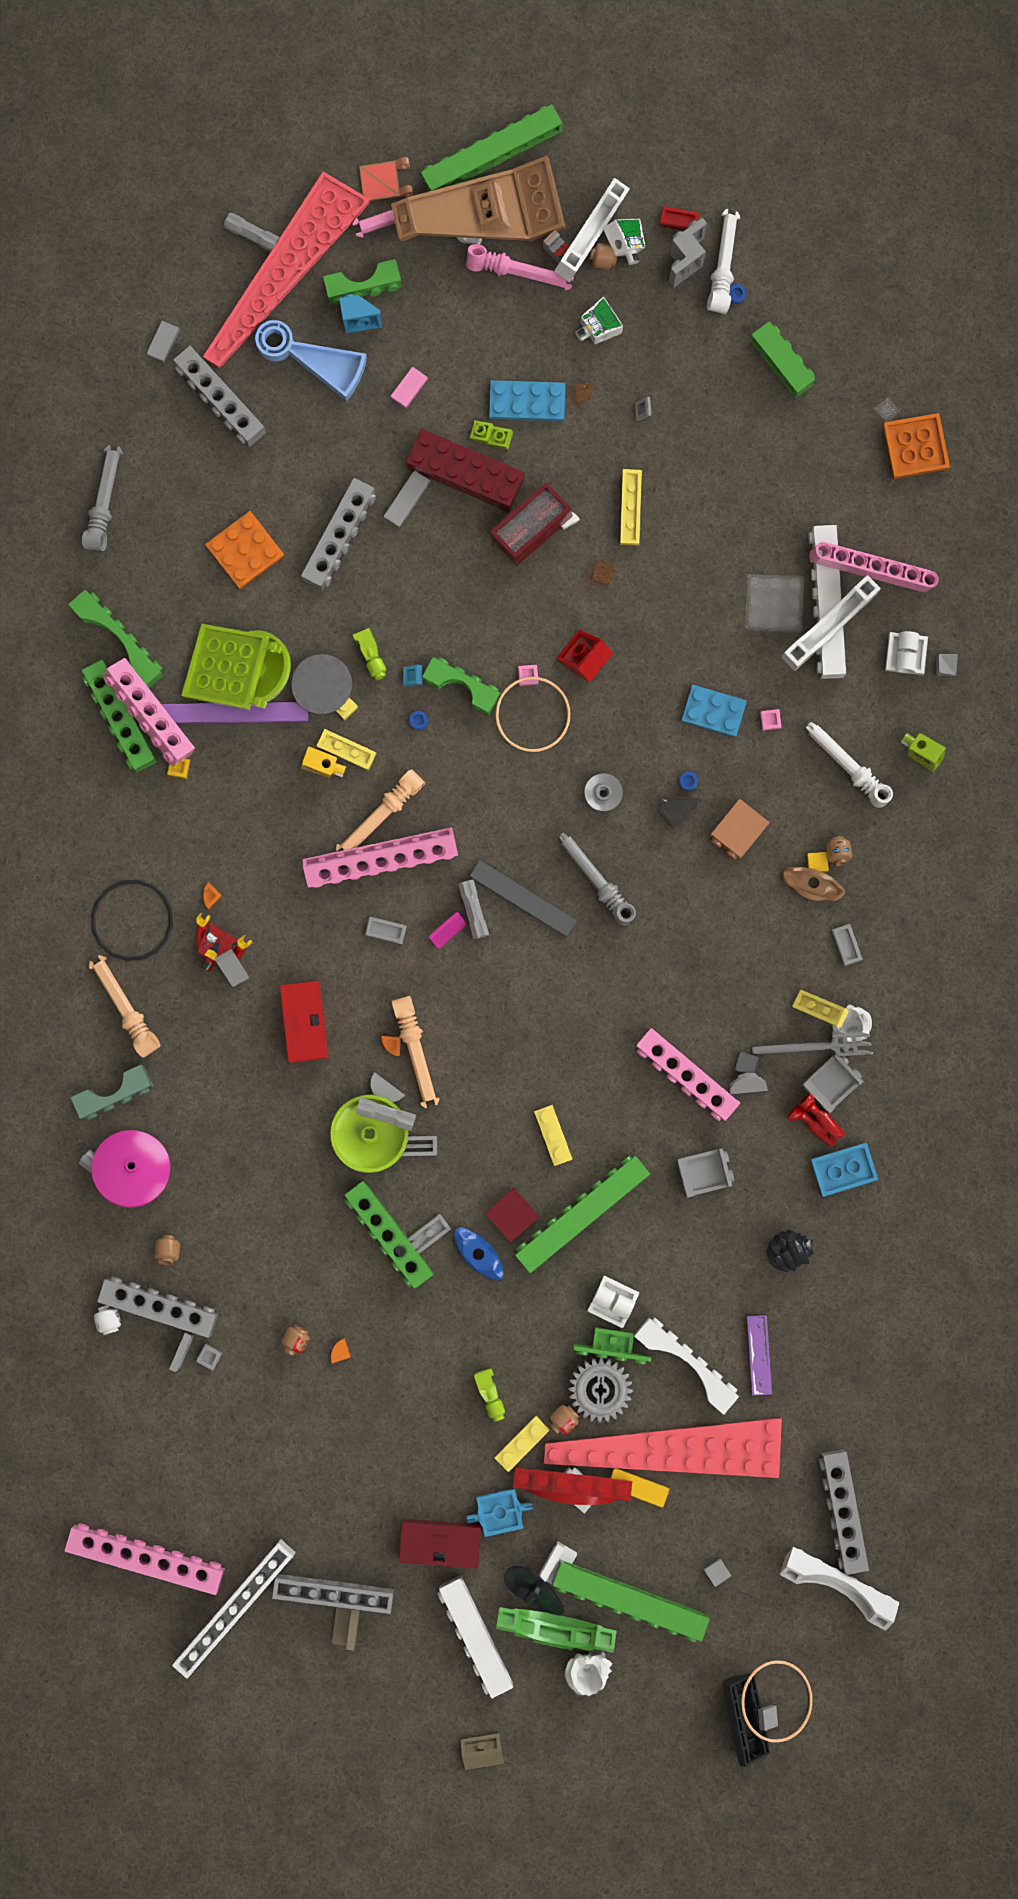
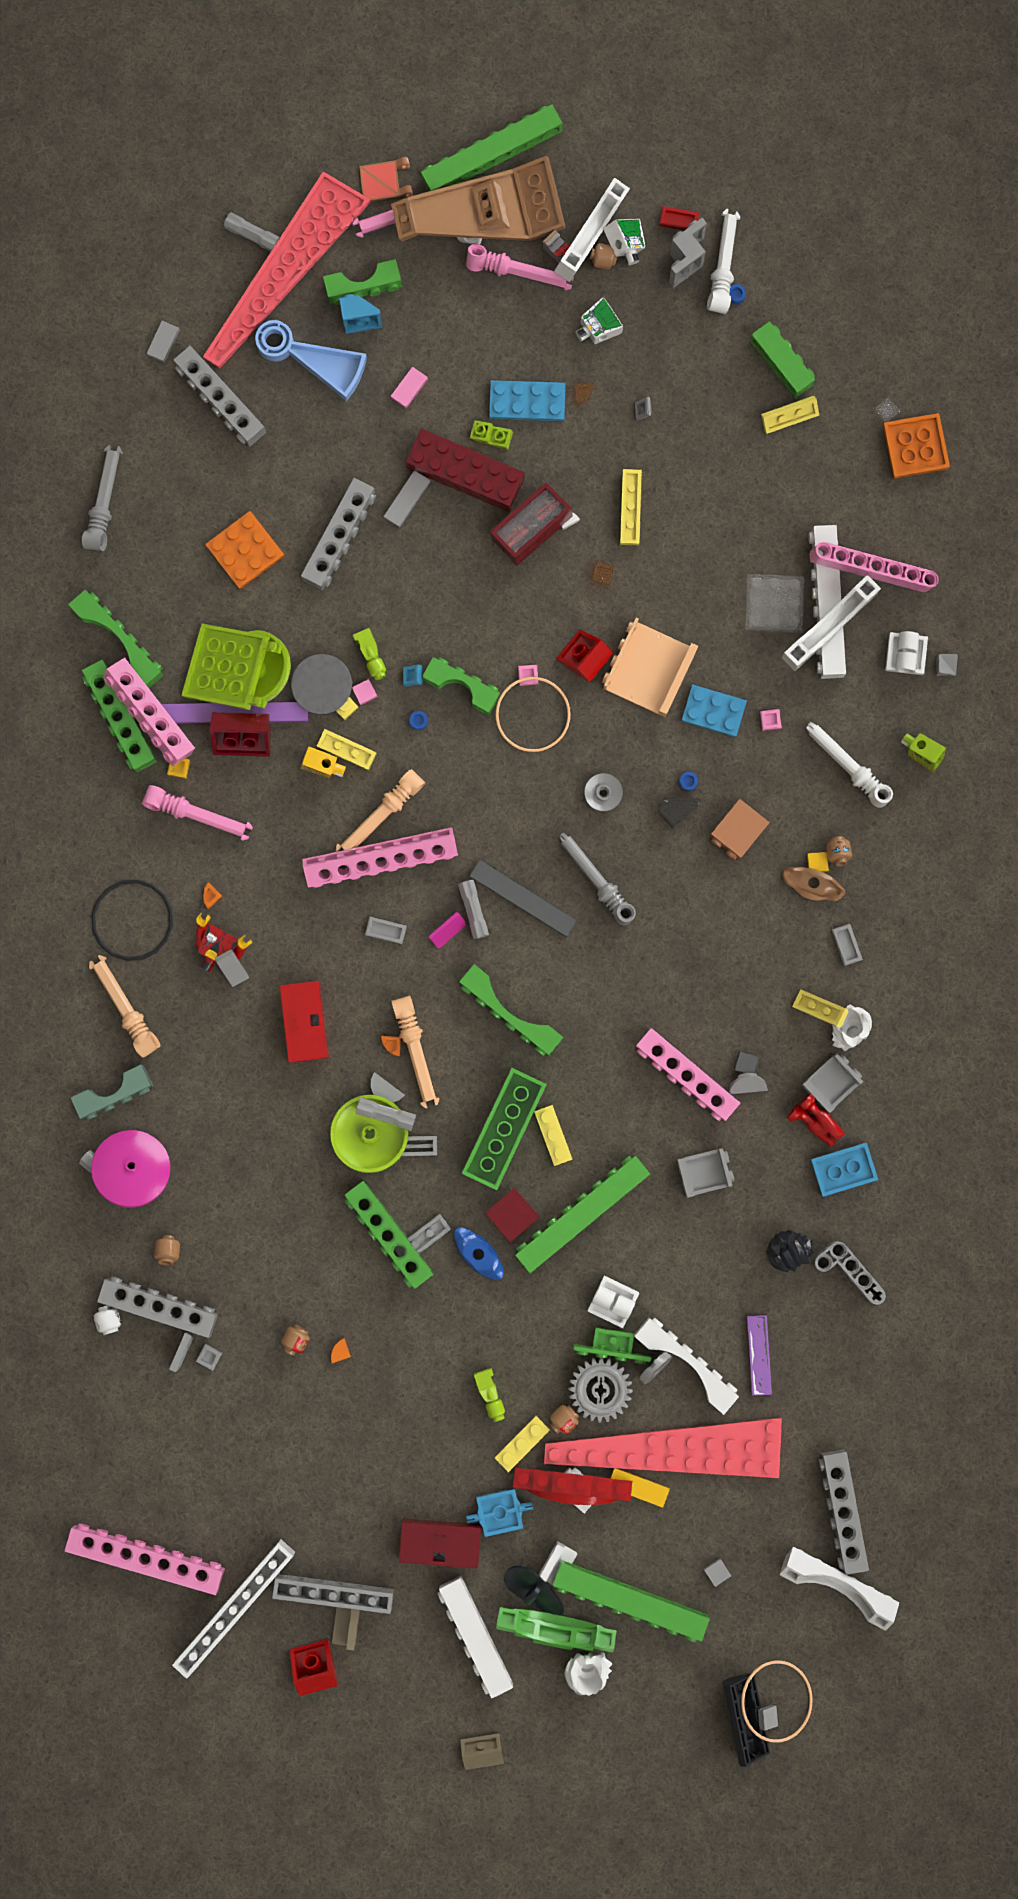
(179, 807): none -> bright pink piece
(240, 734): none -> dark red slope
(313, 1667): none -> red slope
(364, 692): none -> bright pink tile
(504, 1129): none -> bright green brick
(542, 1036): none -> bright green arch
(649, 668): none -> light nougat panel
(655, 1368): none -> light grey tile
(790, 414): none -> light yellow plate
(834, 1045): light grey piece -> none
(853, 1274): none -> light grey beam

